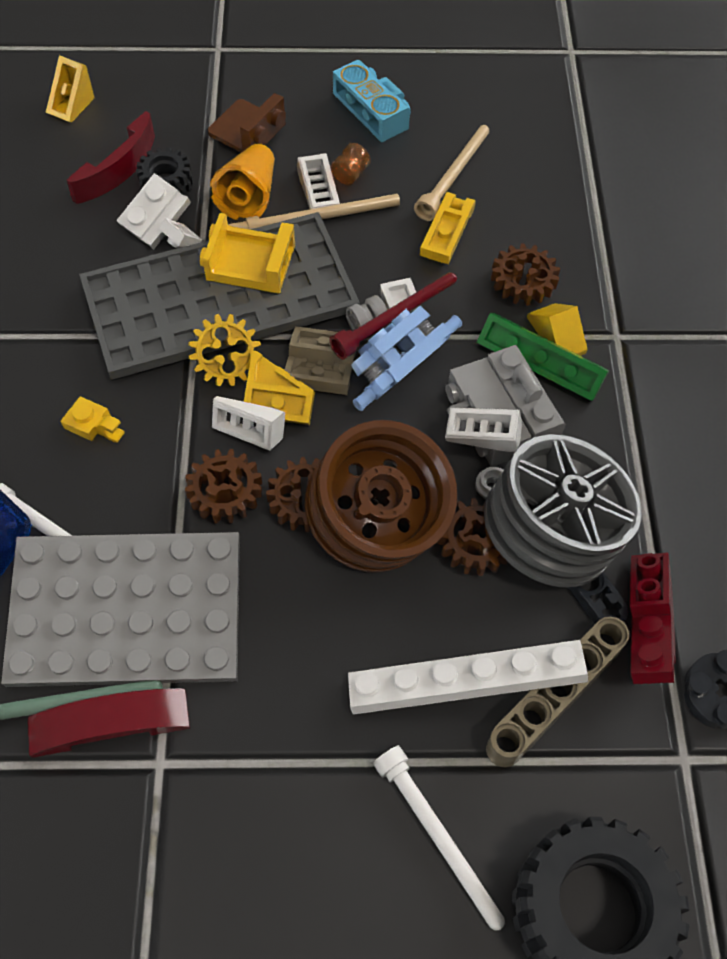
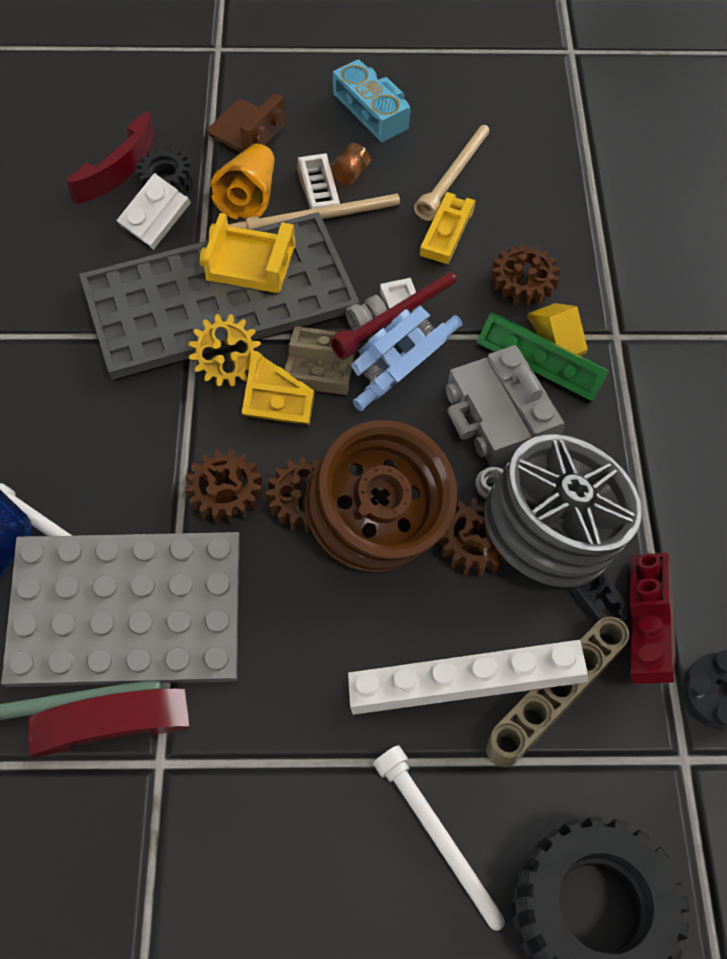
(70, 90): yellow slope -> none
(90, 419): yellow plate -> none
(178, 234): white plate -> none
(269, 421): white slope -> none
(492, 440): white slope -> none

